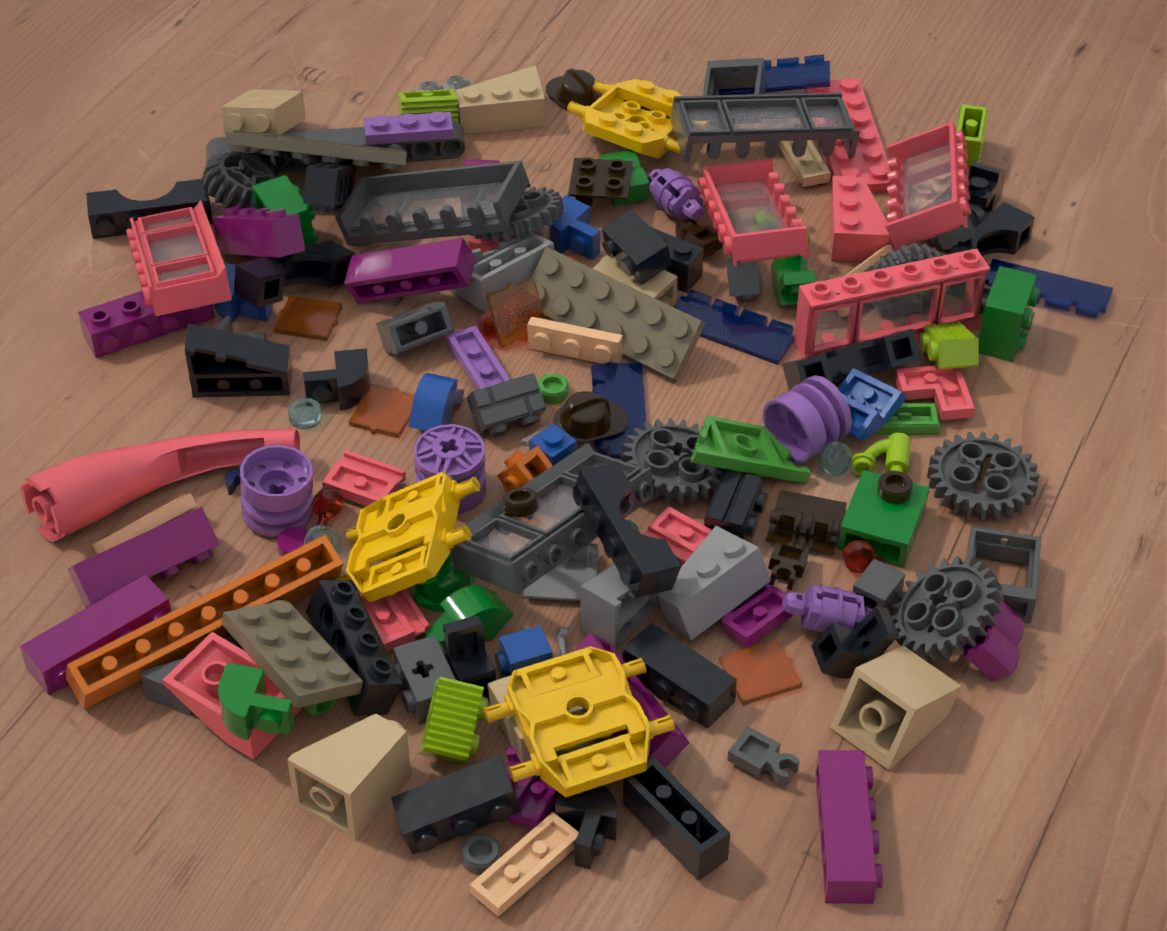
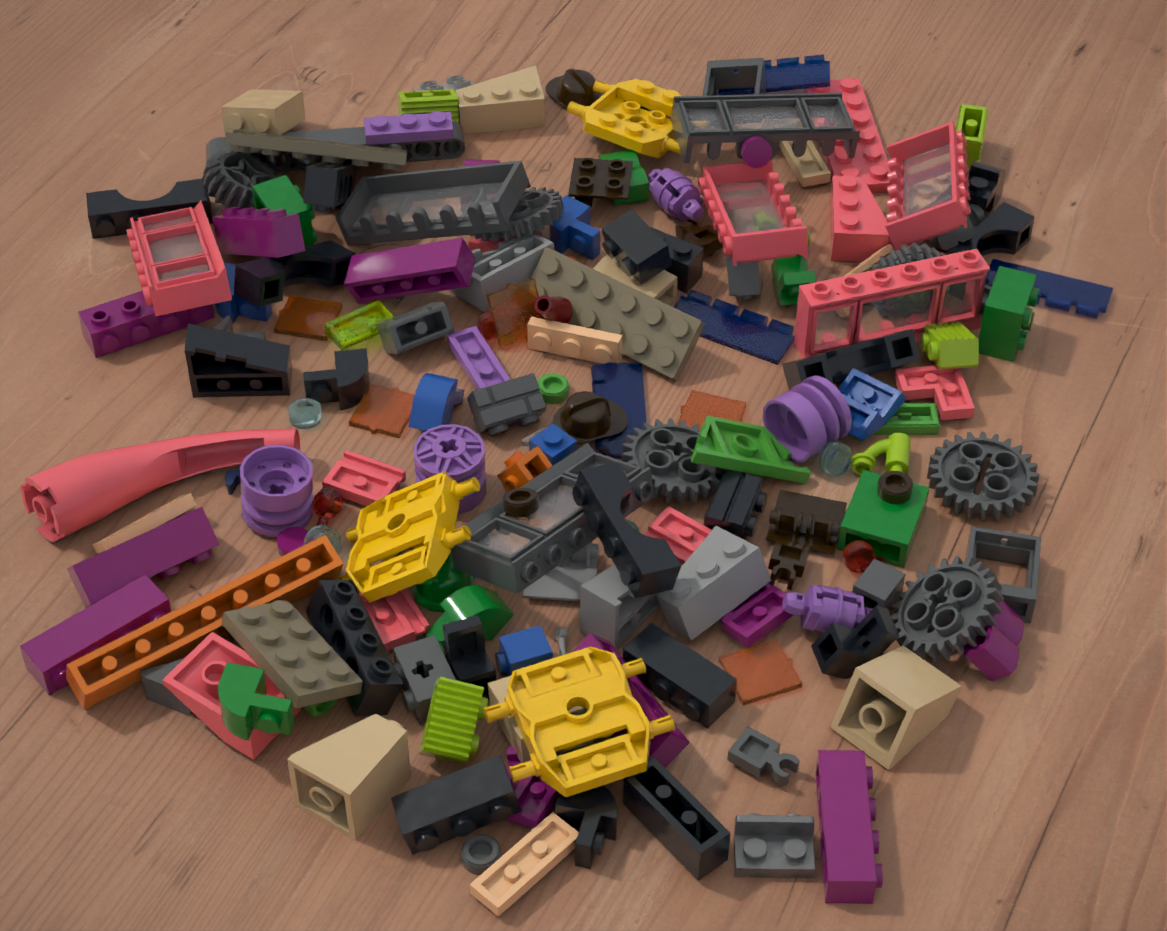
(357, 325): none -> clear neon green plate
(554, 308): none -> dark red cone
(703, 404): none -> clear orange piece
(756, 151): none -> magenta tile
(774, 846): none -> flat silver bracket

